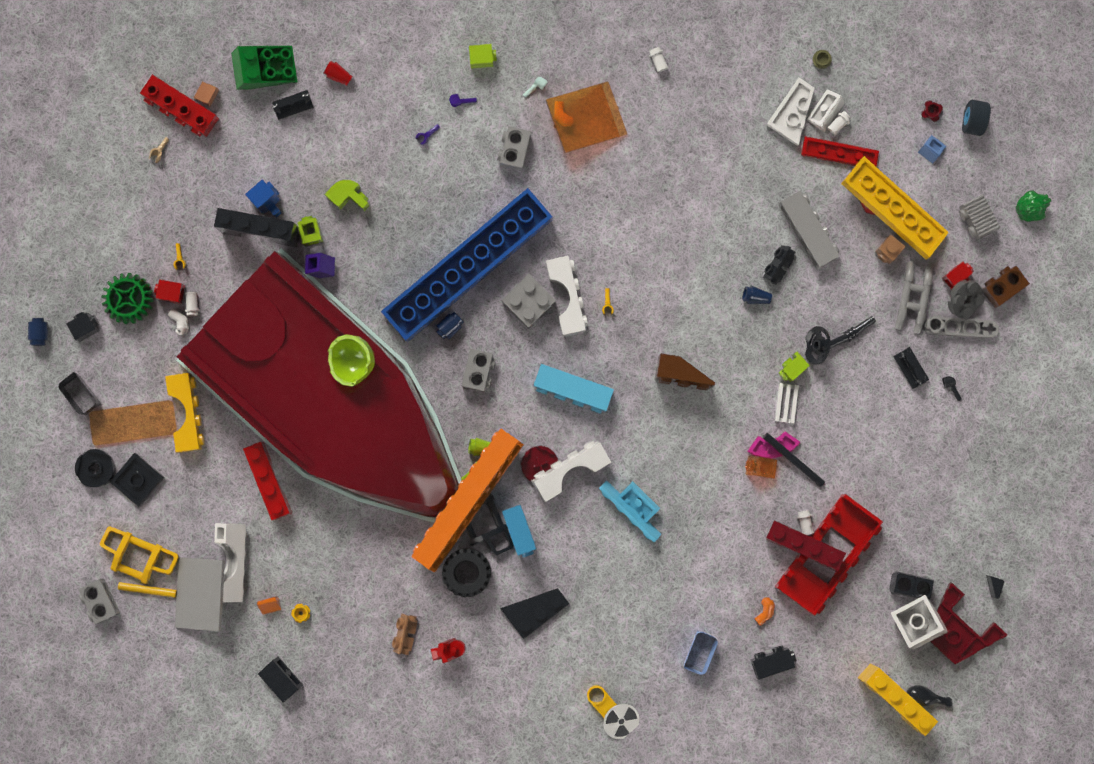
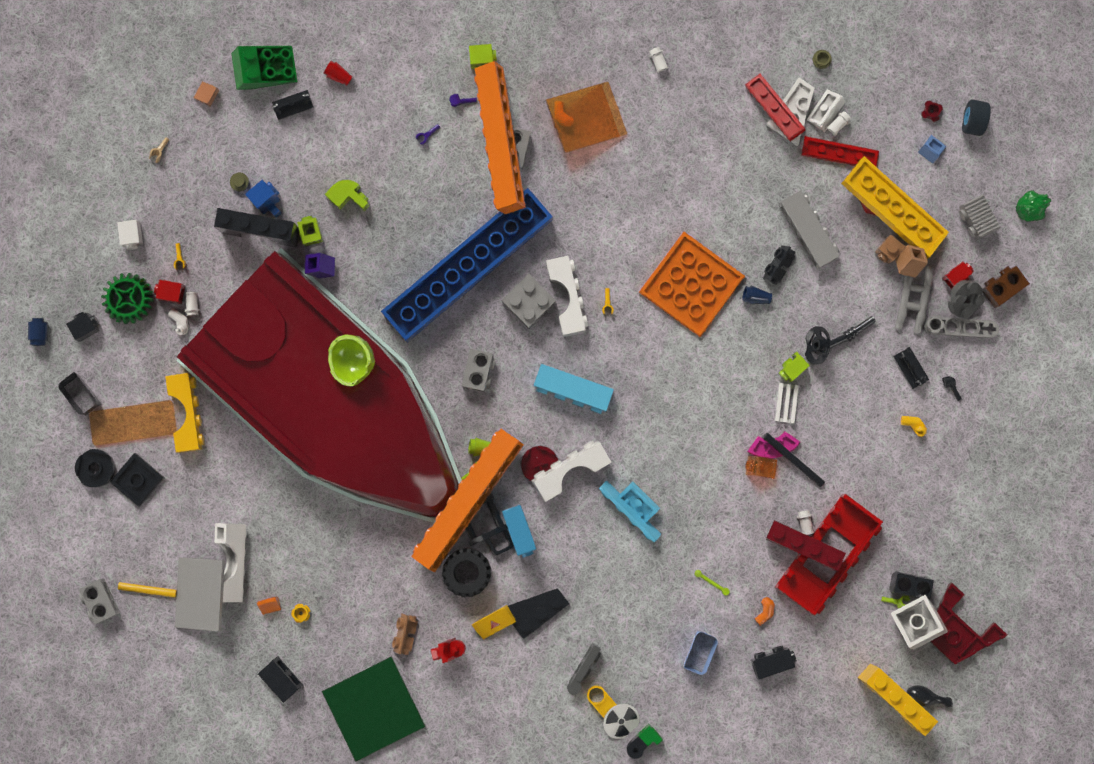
(130, 234): none -> white brick
(155, 549): yellow bar -> none
(178, 105): red brick -> none
(239, 181): none -> olive plate
(266, 480): red arch -> none
(373, 708): none -> dark green tile
(449, 326): dark blue brick -> none
(494, 622): none -> yellow slope
(499, 138): none -> orange brick
(539, 82): light aqua hand -> none
(583, 671): none -> dark grey hinge
(642, 740): none -> leg
(676, 369): reddish brown slope -> none
(691, 284): none -> orange tile
(725, 591): none -> lime hinge
(775, 107): none -> red tile
(898, 602): none -> lime hand
(911, 261): none -> medium nougat brick
(915, 423): none -> yellow arm
(995, 586): black slope -> none

